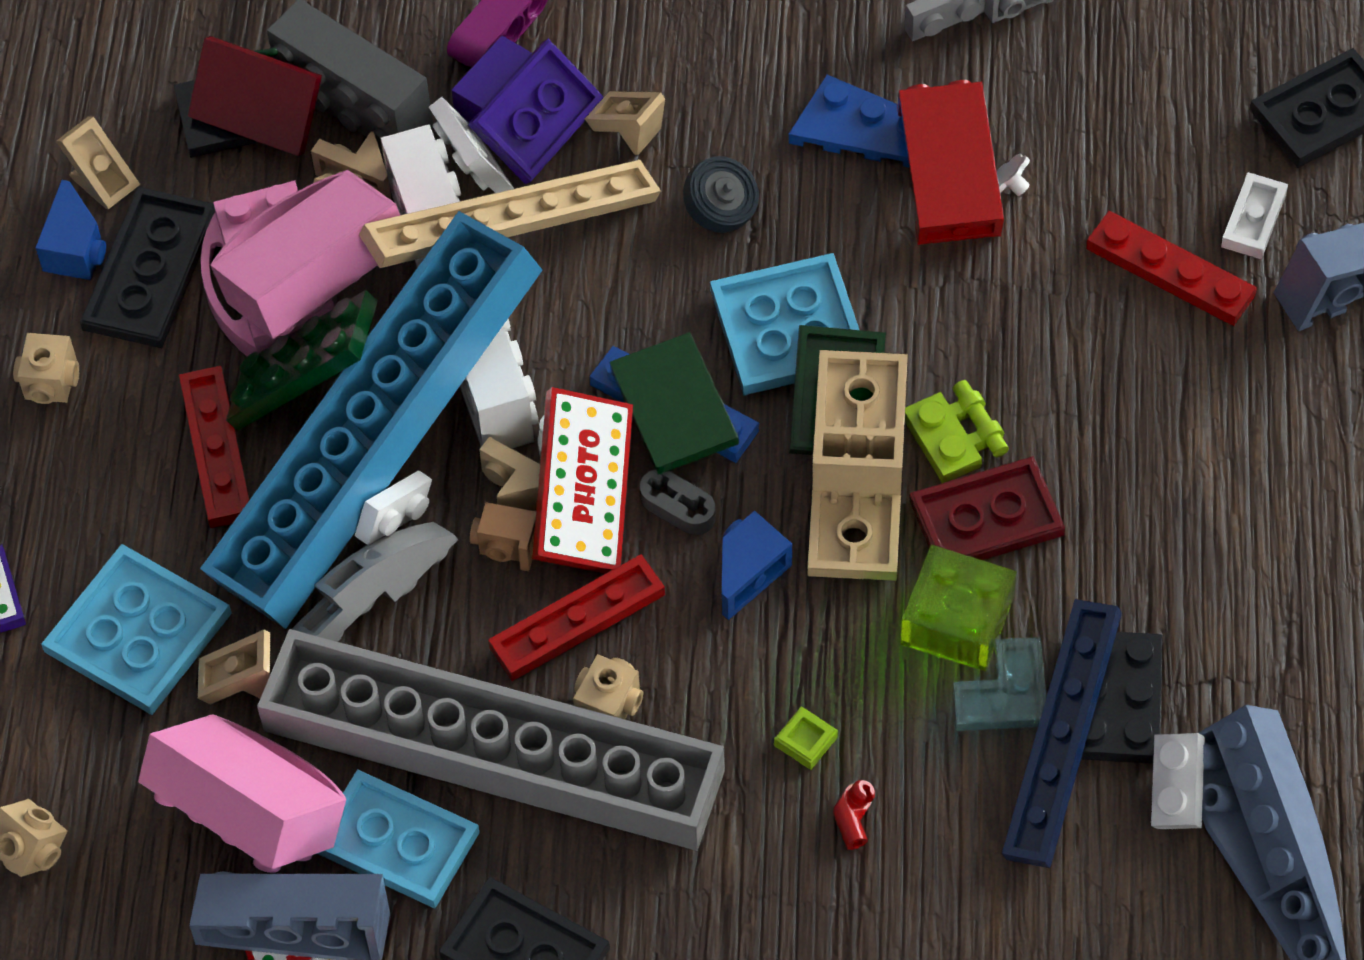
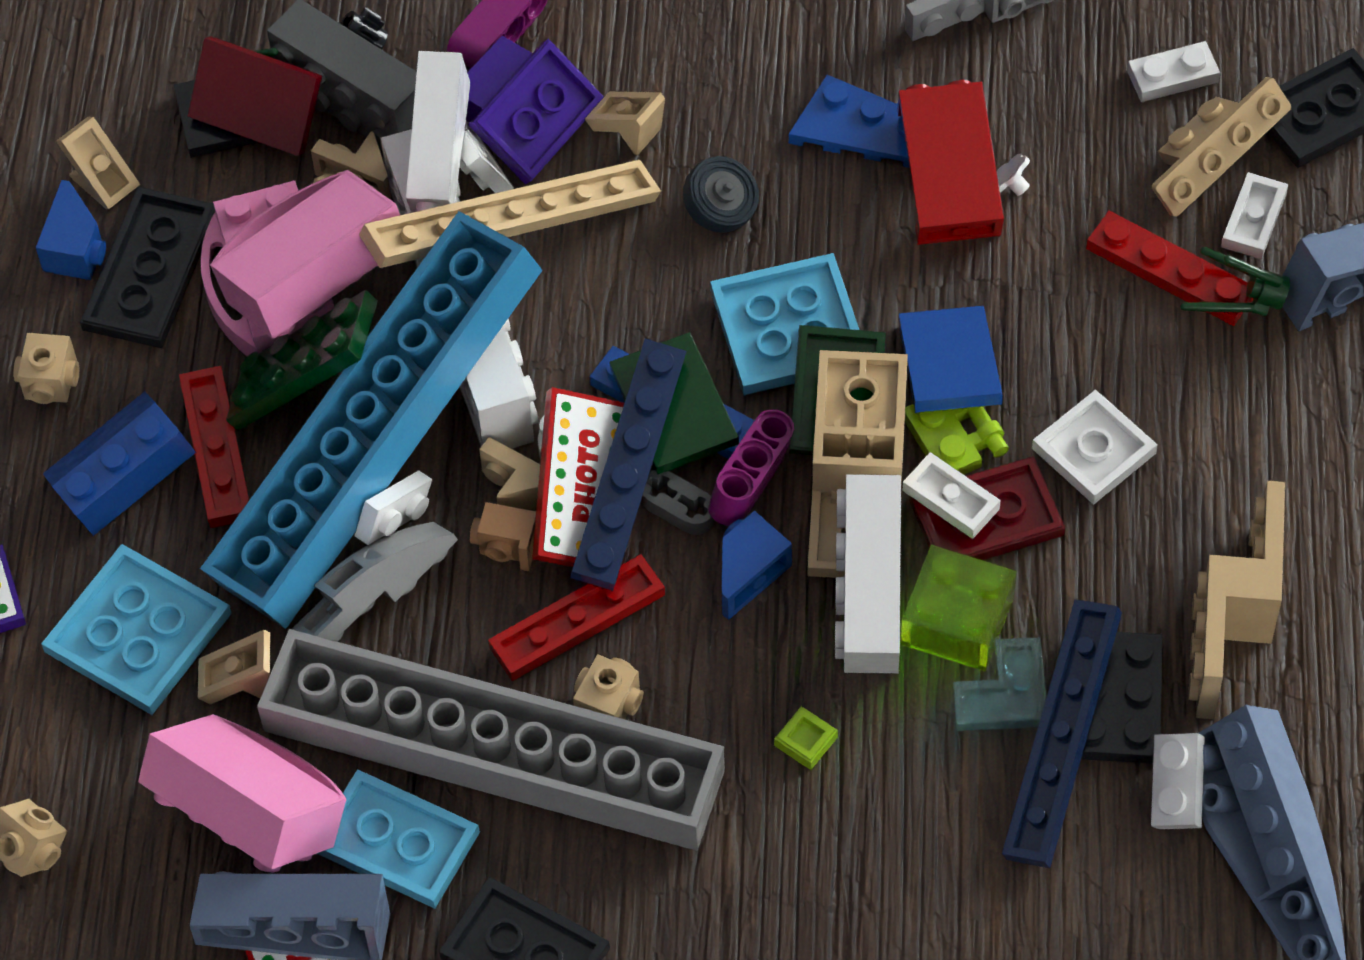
(119, 463): none -> blue slope
(366, 25): none -> black gear
(437, 129): none -> white slope
(628, 465): none -> dark blue plate
(751, 467): none -> magenta beam
(850, 810): red arm -> none
(871, 583): none -> white brick
(950, 359): none -> blue tile
(951, 495): none -> white plate
(1094, 446): none -> white plate
(1173, 71): none -> white plate
(1215, 142): none -> tan bracket
(1237, 599): none -> tan bracket
(1265, 288): none -> dark green plant

